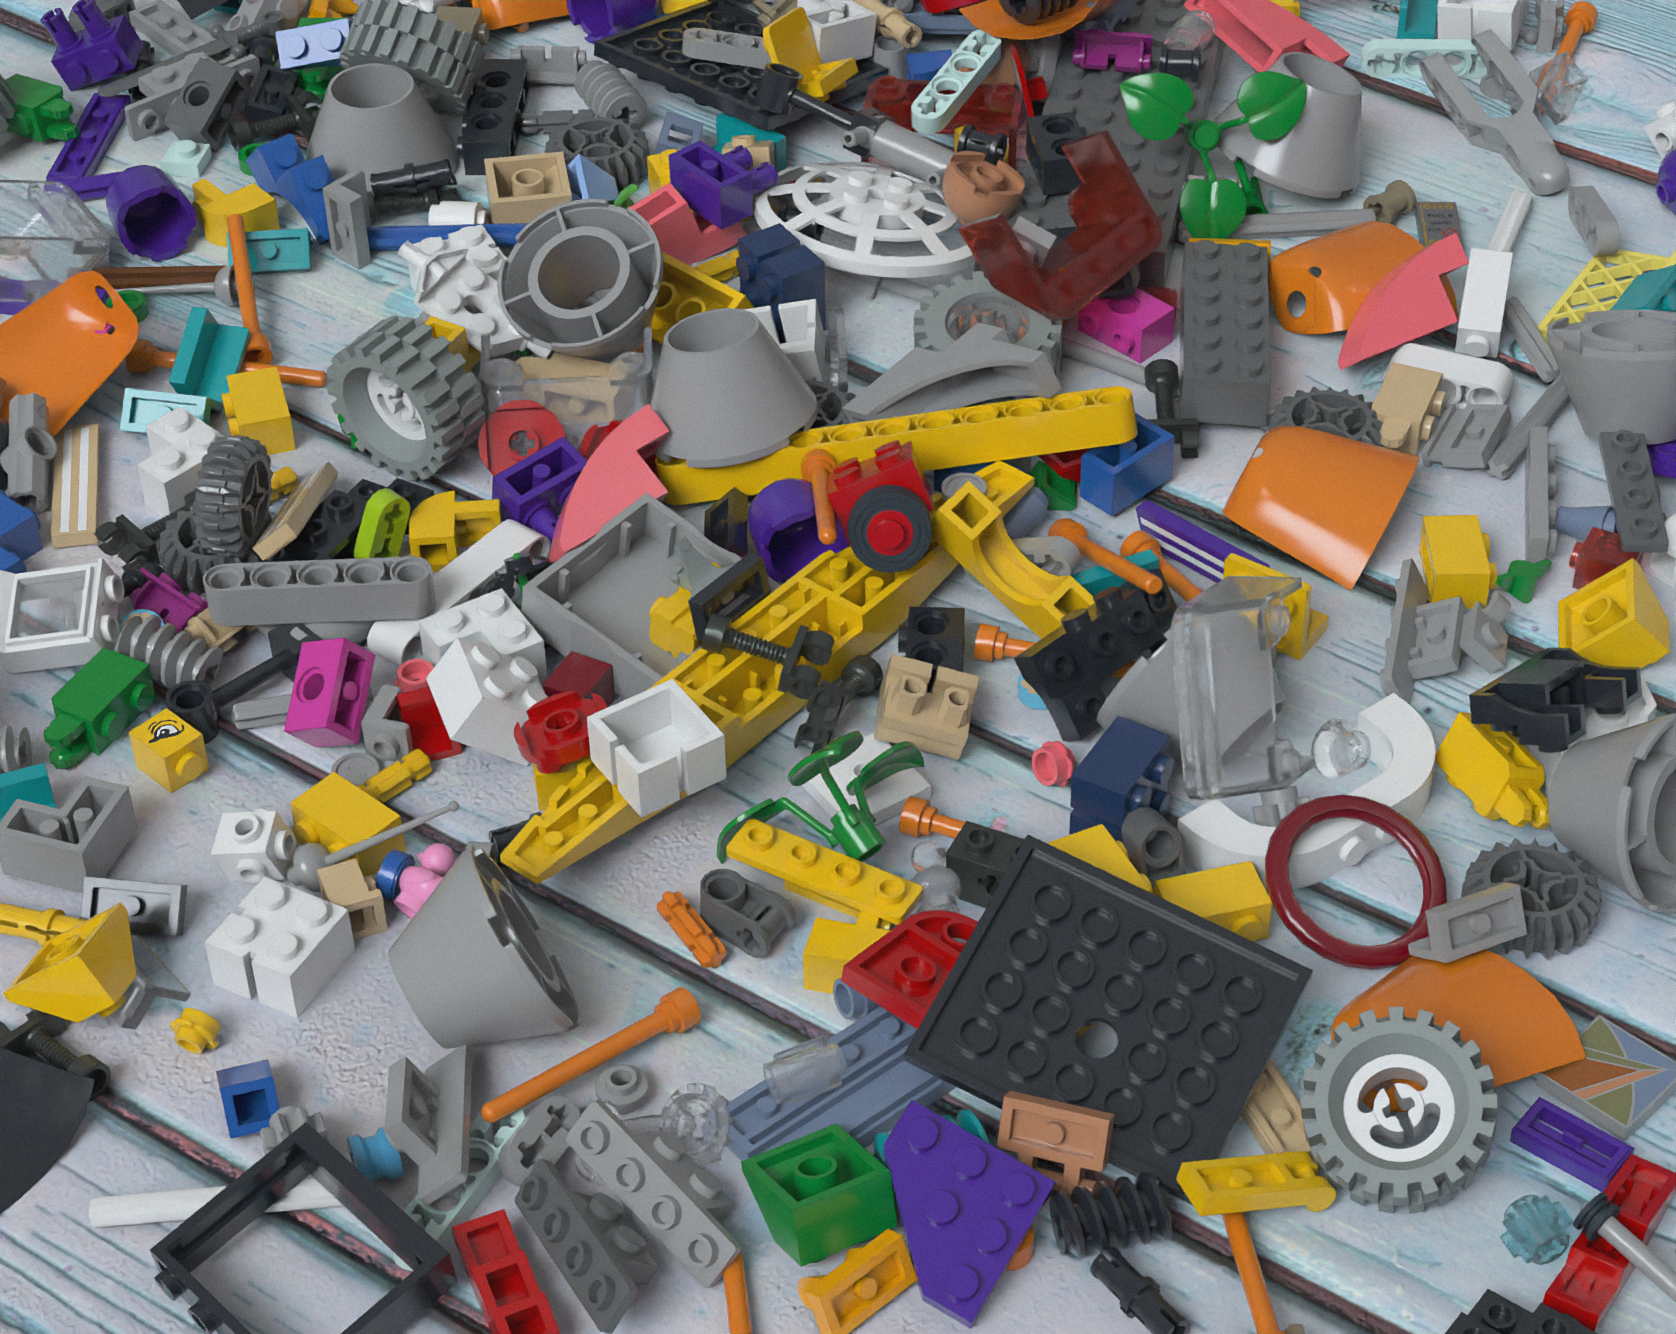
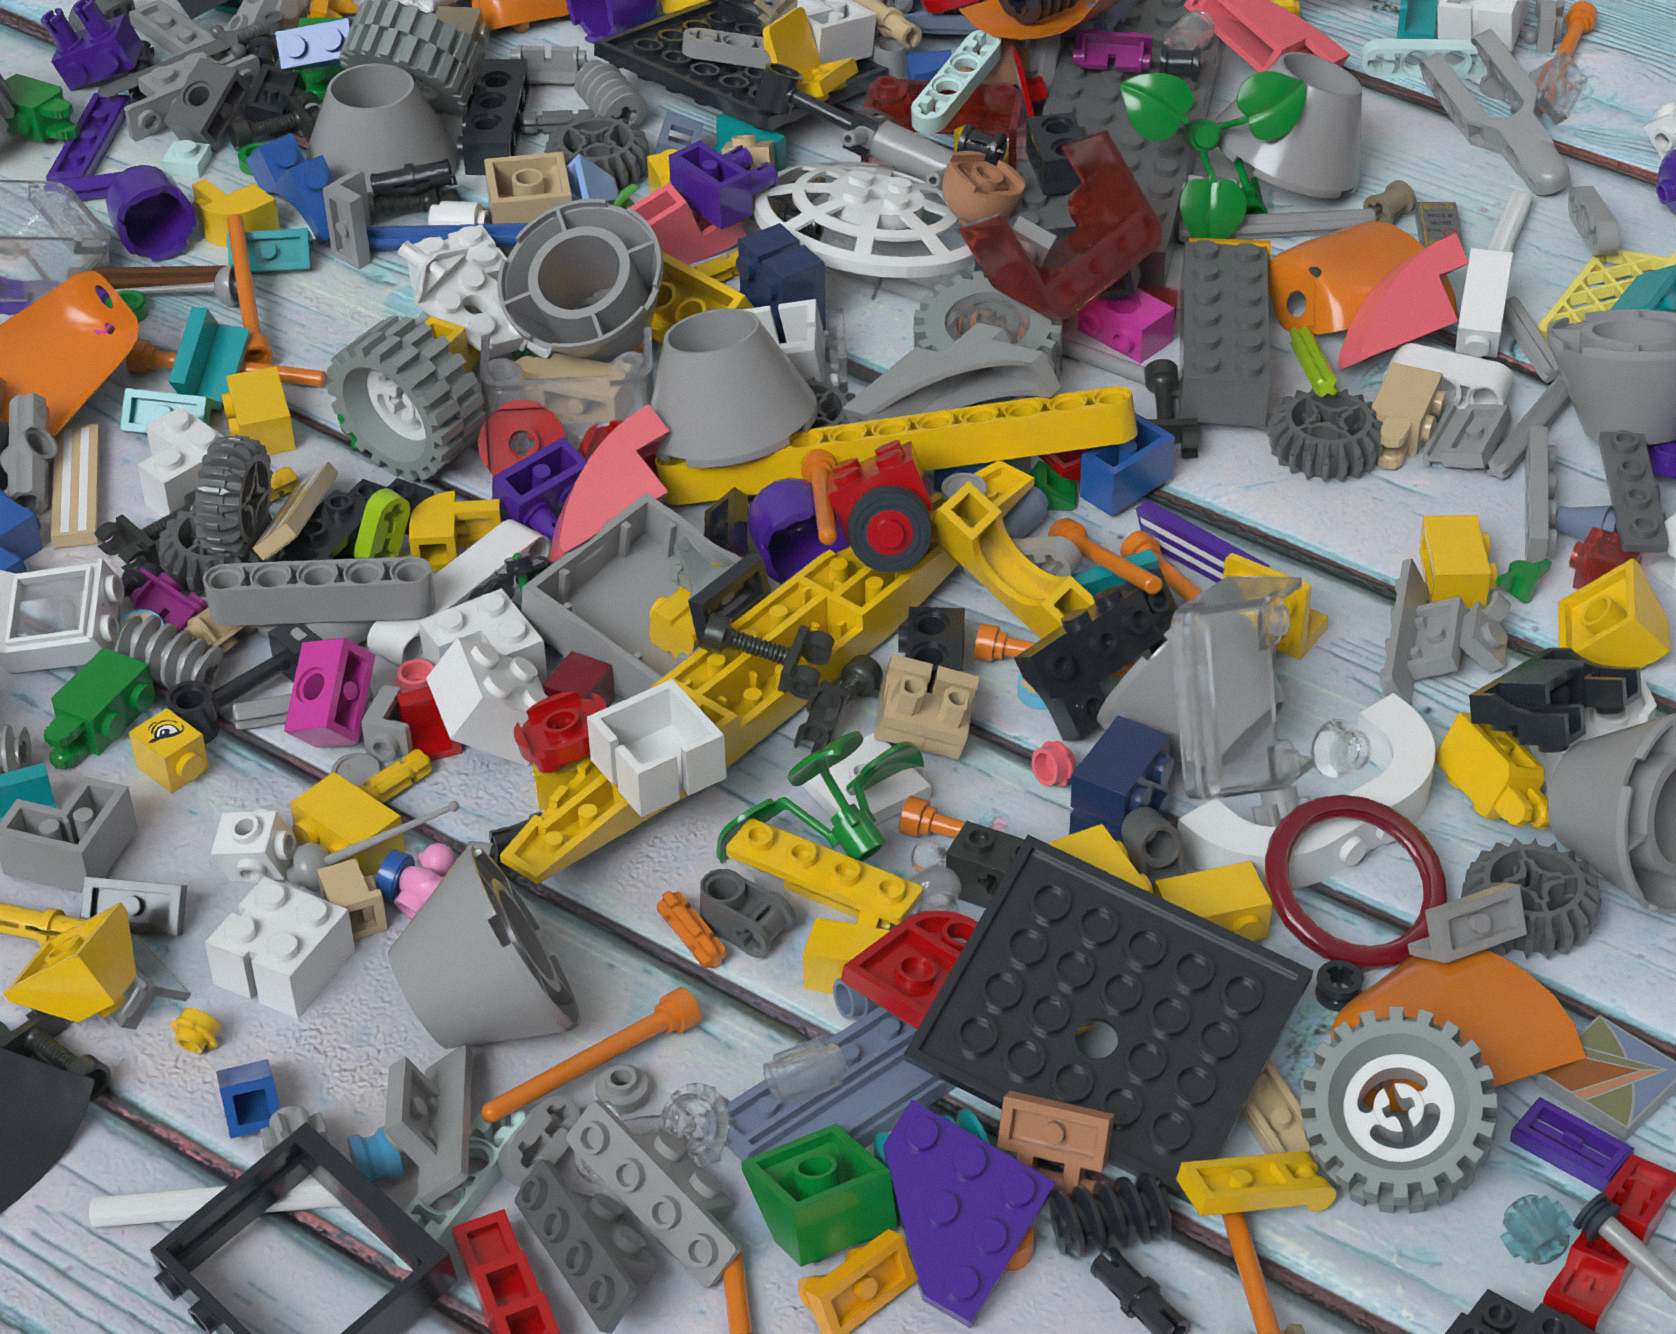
(1313, 362): none -> lime axle
(1321, 497): orange piece -> none
(1340, 973): none -> black bush

